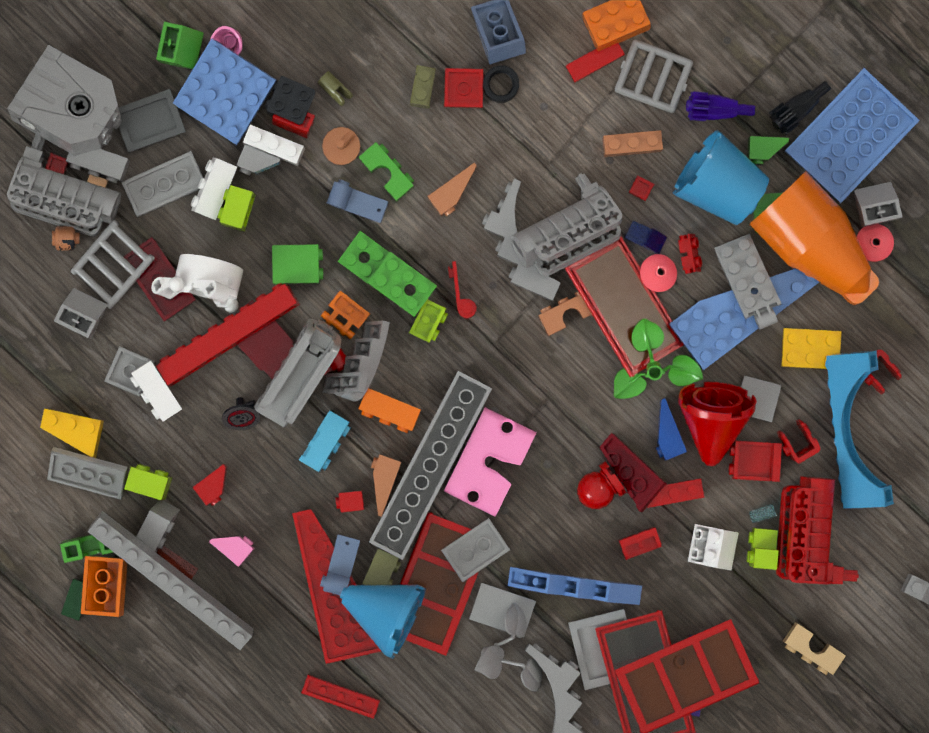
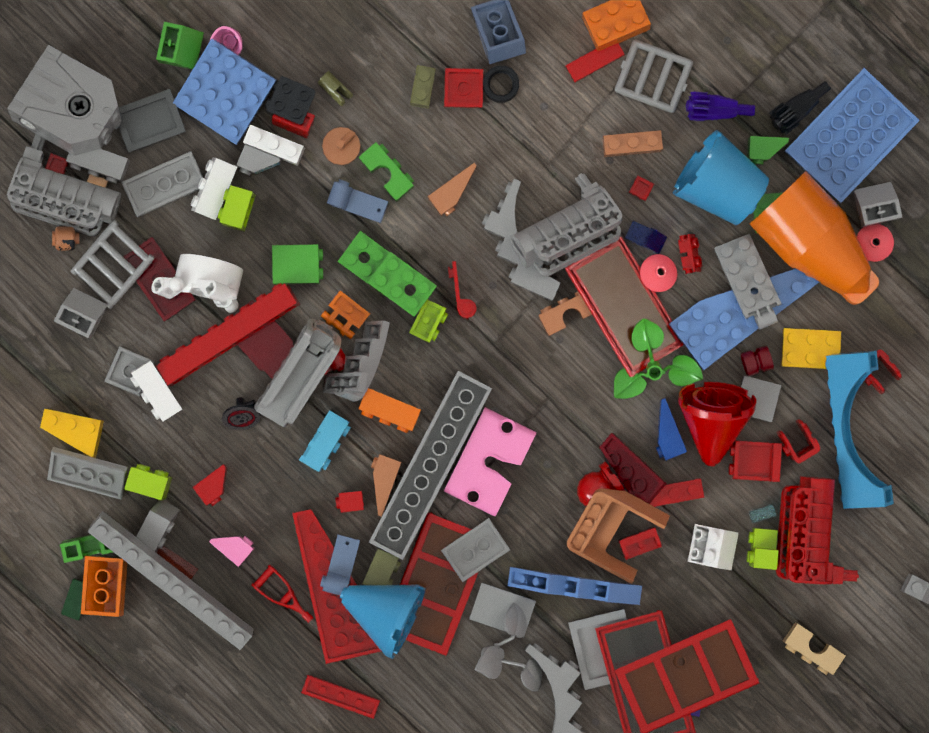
(286, 598): none -> red piece
(601, 522): none -> nougat windscreen
(757, 360): none -> dark red wheel

